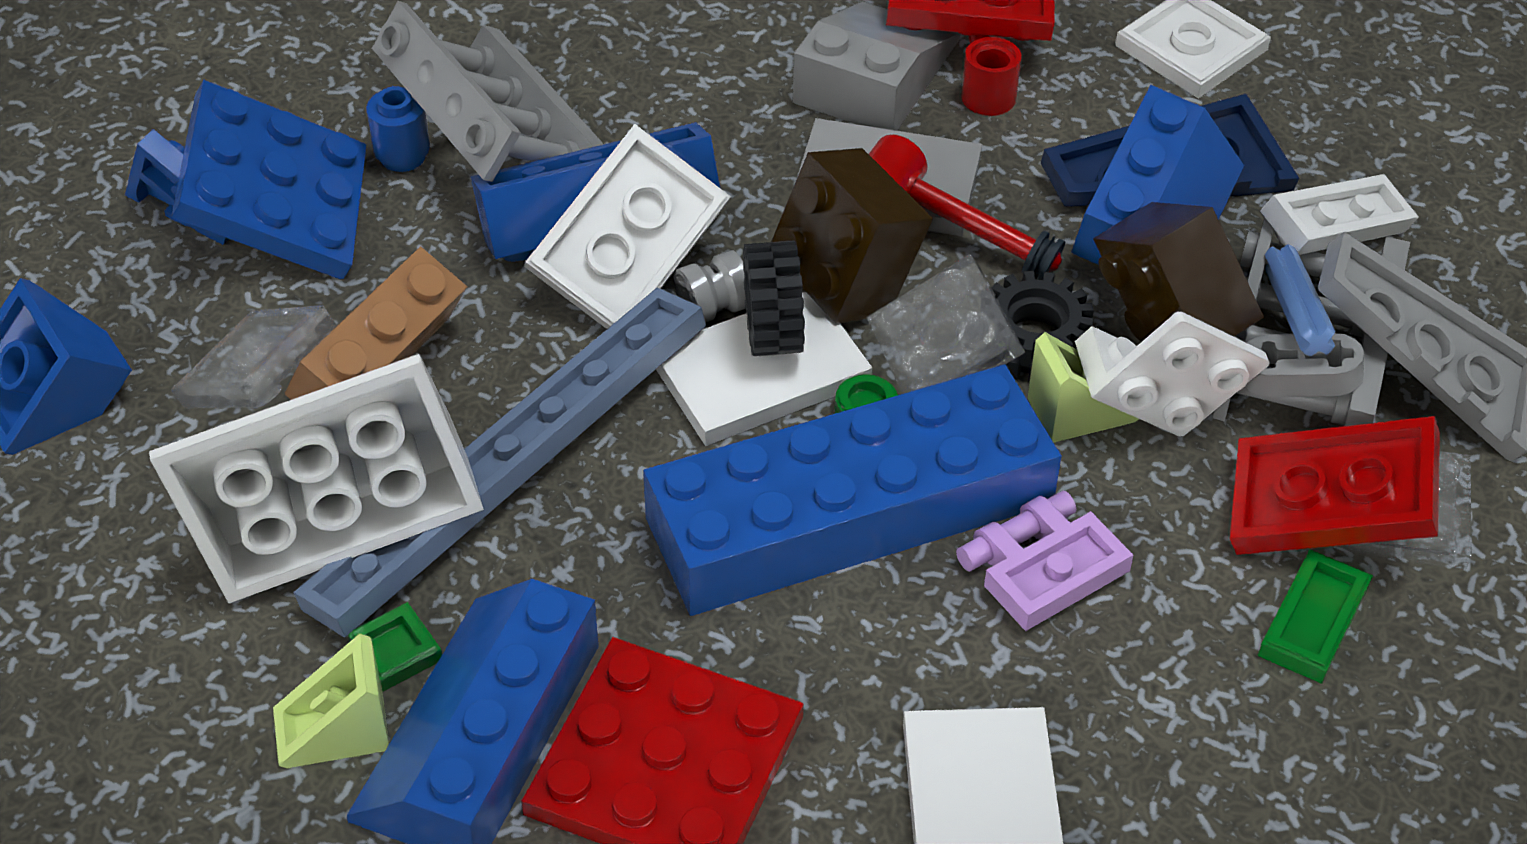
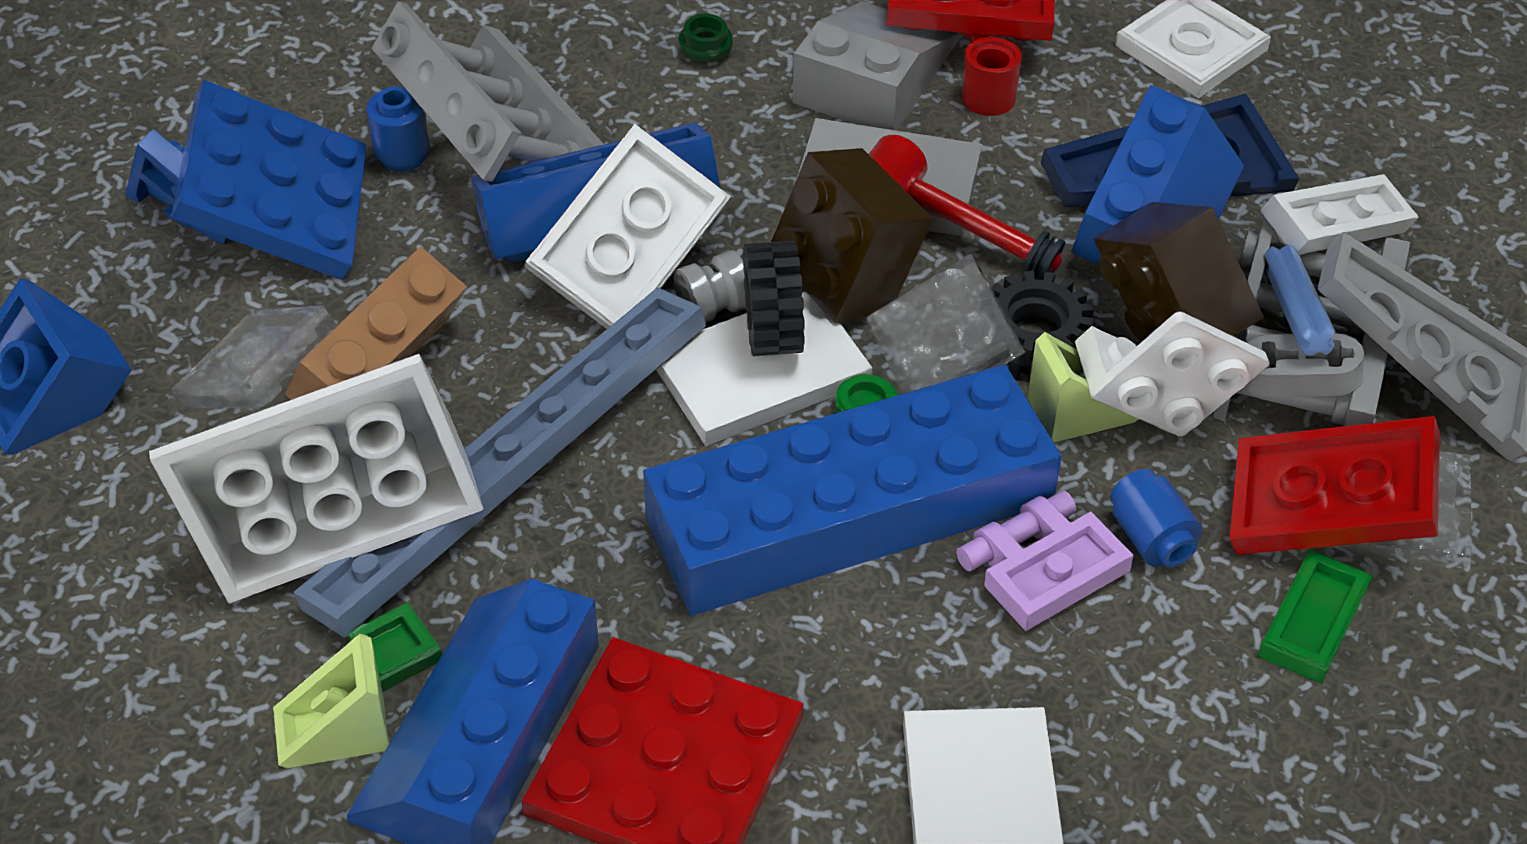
(705, 38): none -> dark green plate
(1155, 518): none -> blue brick

